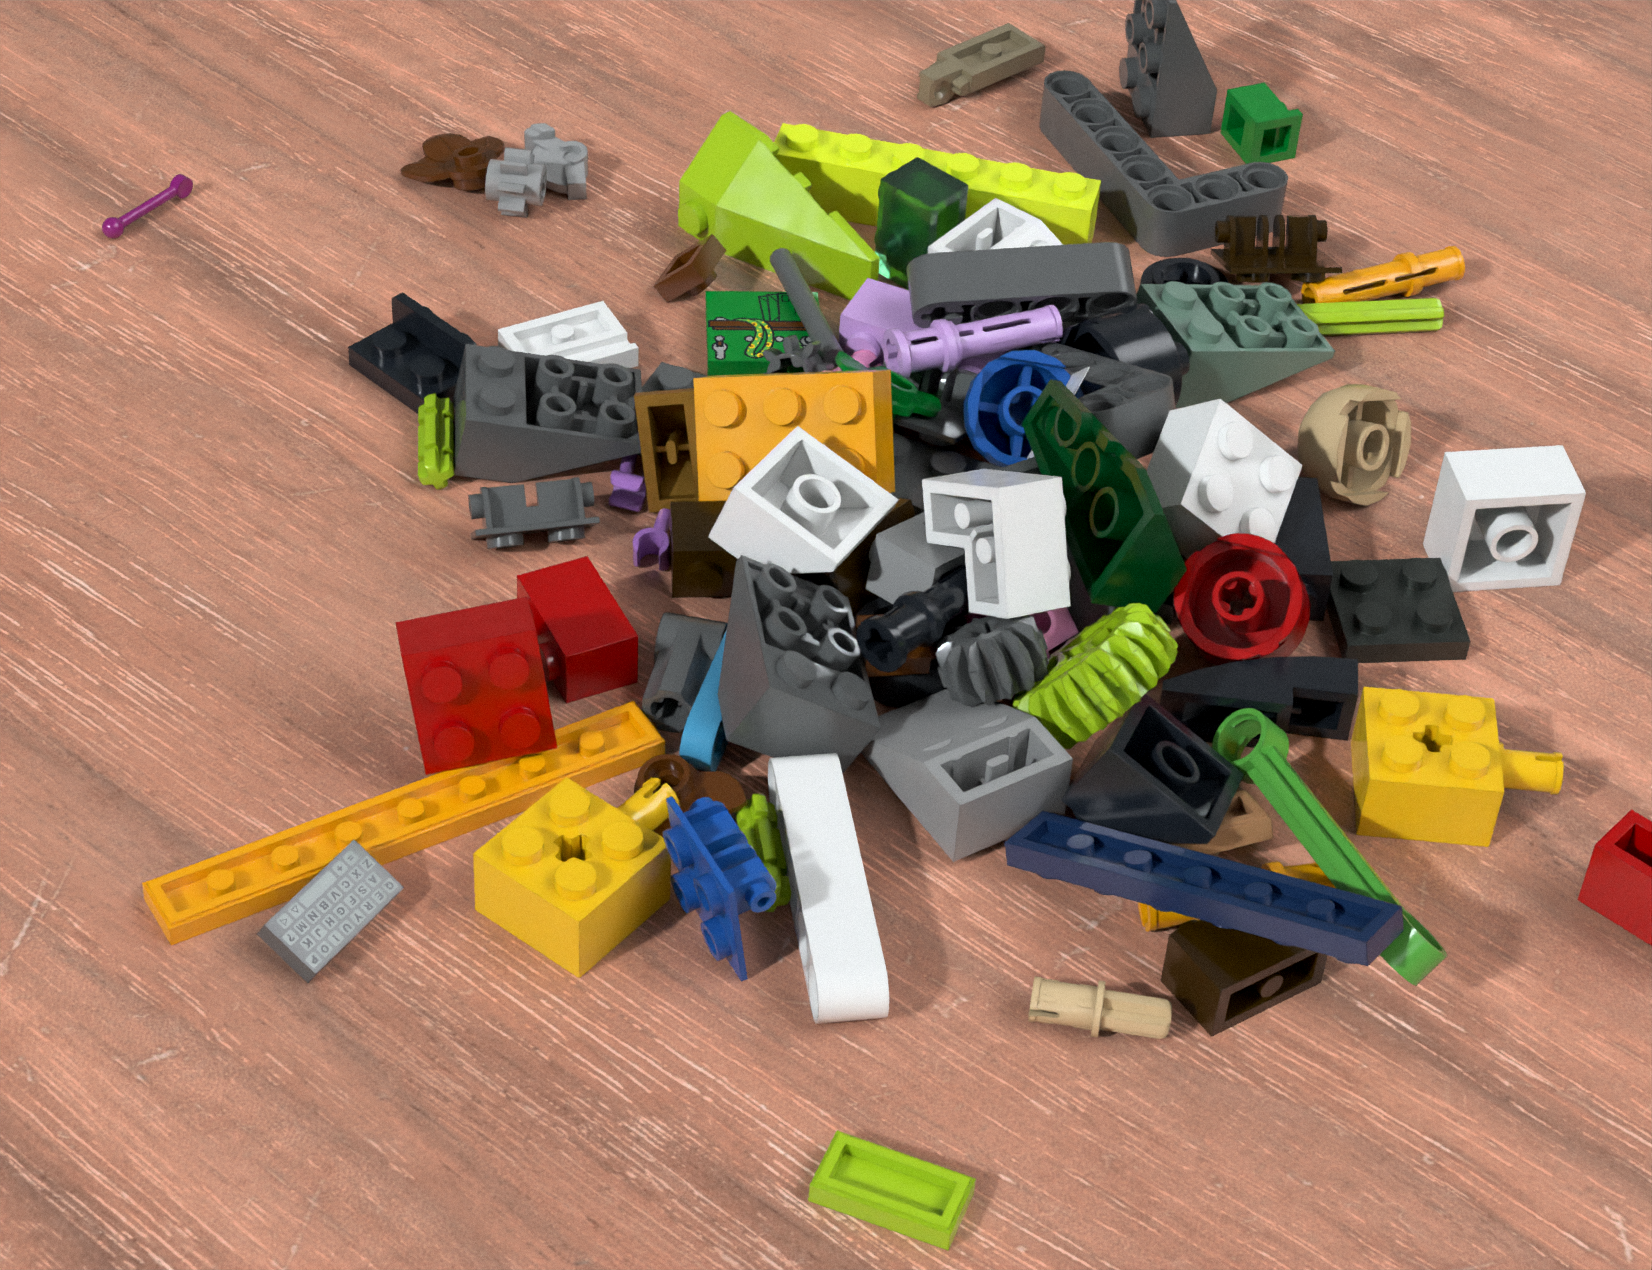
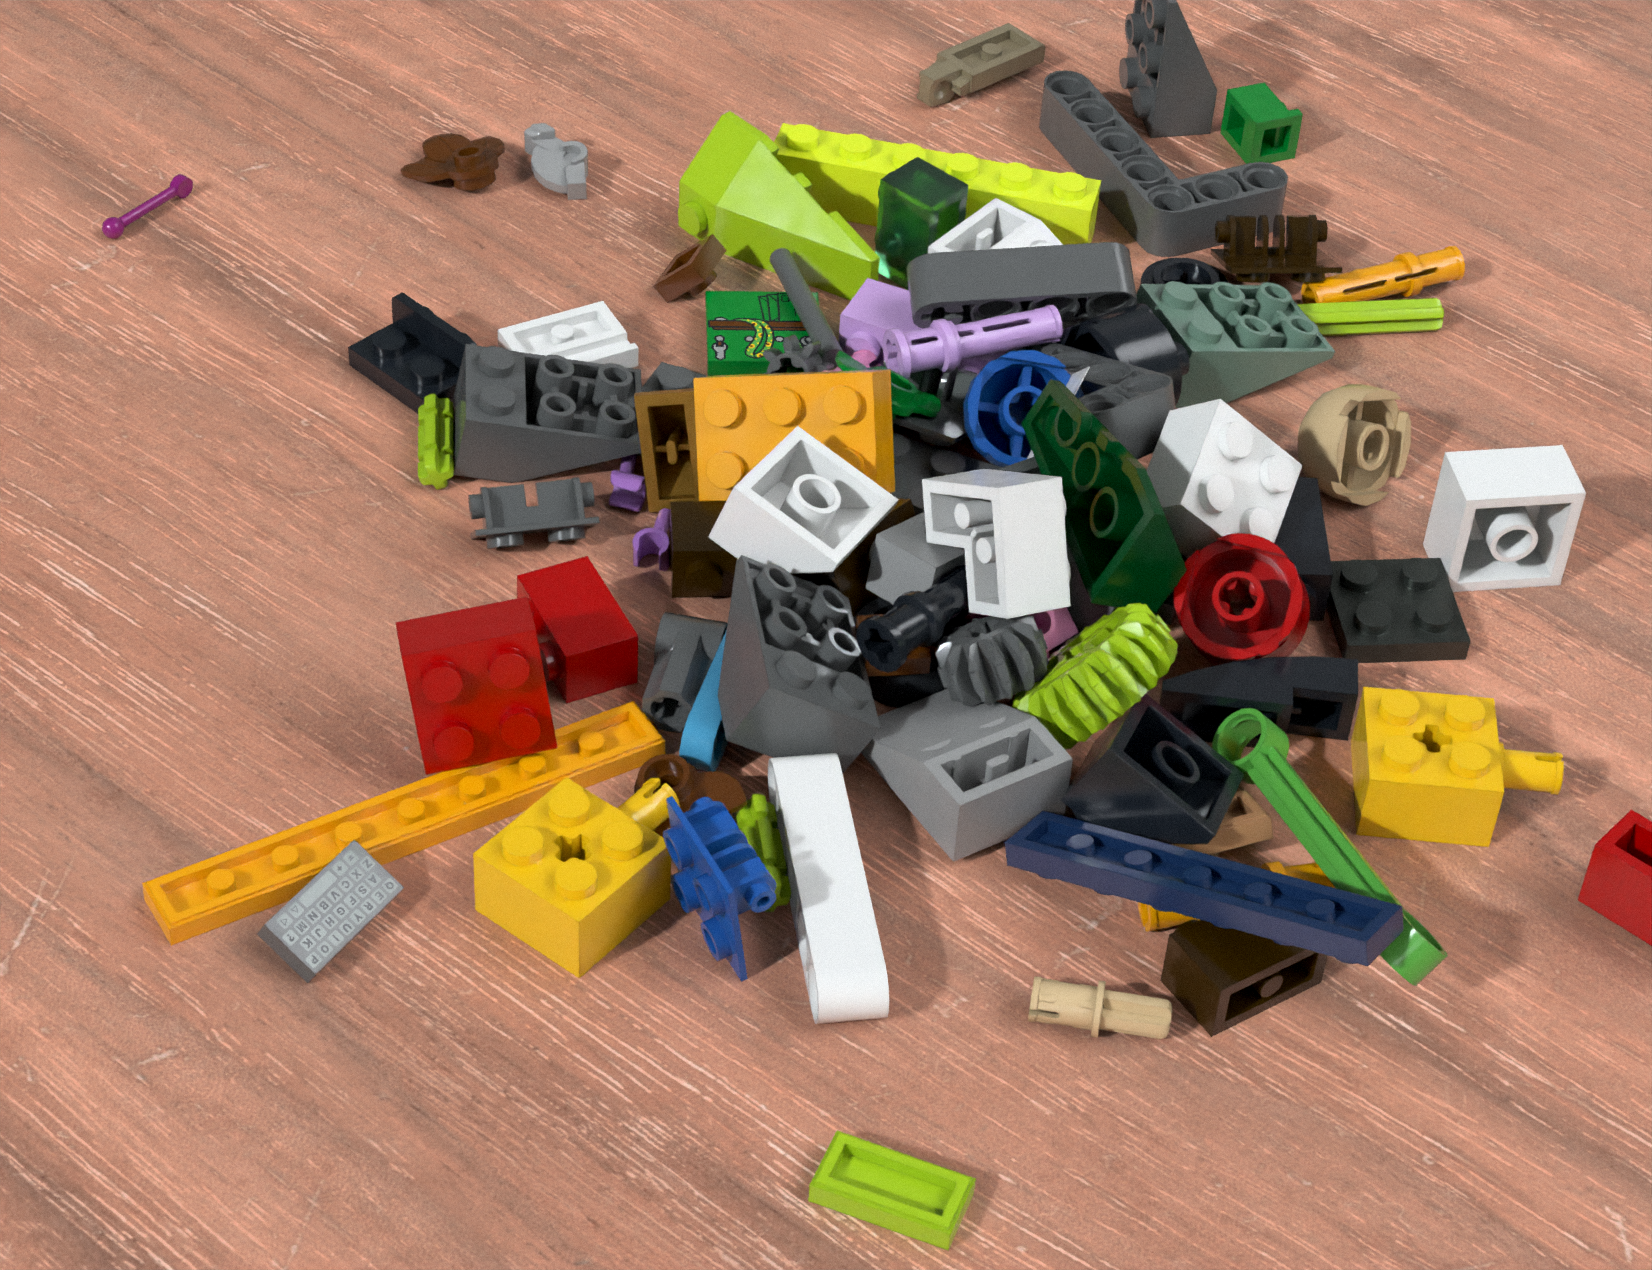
(516, 182): light grey gear -> none

